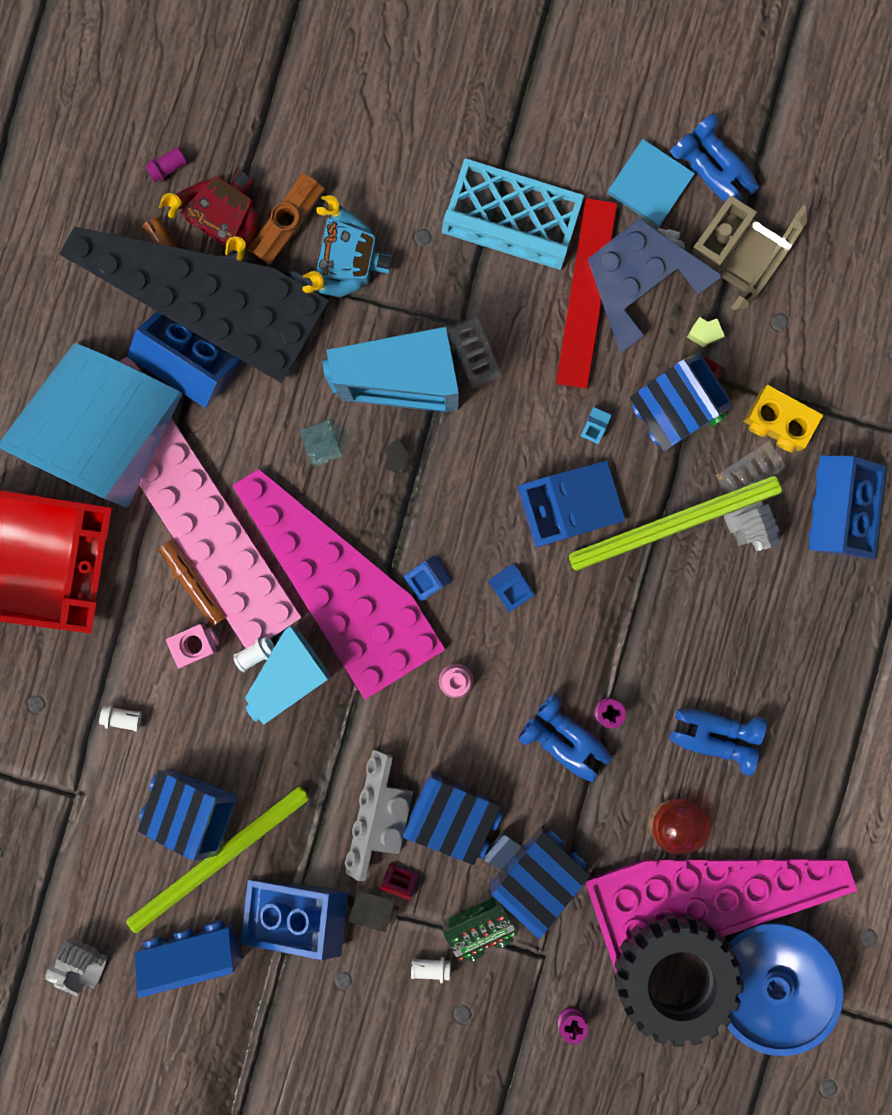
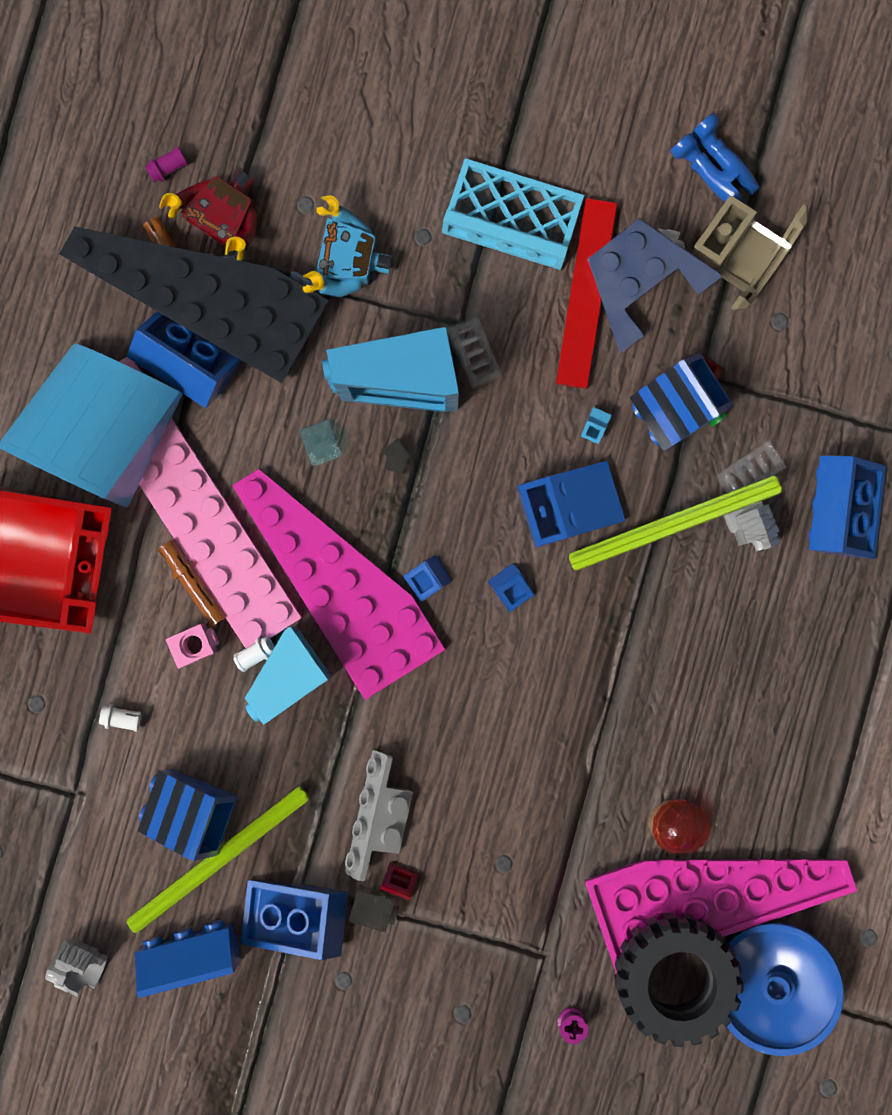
(298, 203): dark orange piece -> none
(431, 969): white pin -> none
(453, 819): slope -> none
(456, 680): bright pink hat -> none
(479, 929): clear green slope -> none
(501, 850): sand blue slope -> none
(540, 881): slope -> none
(568, 756): blue piece -> none
(618, 718): magenta bush -> none
(650, 183): dark azure tile -> none
(706, 332): yellowish green piece -> none
(713, 723): blue piece -> none
(785, 410): yellow brick -> none

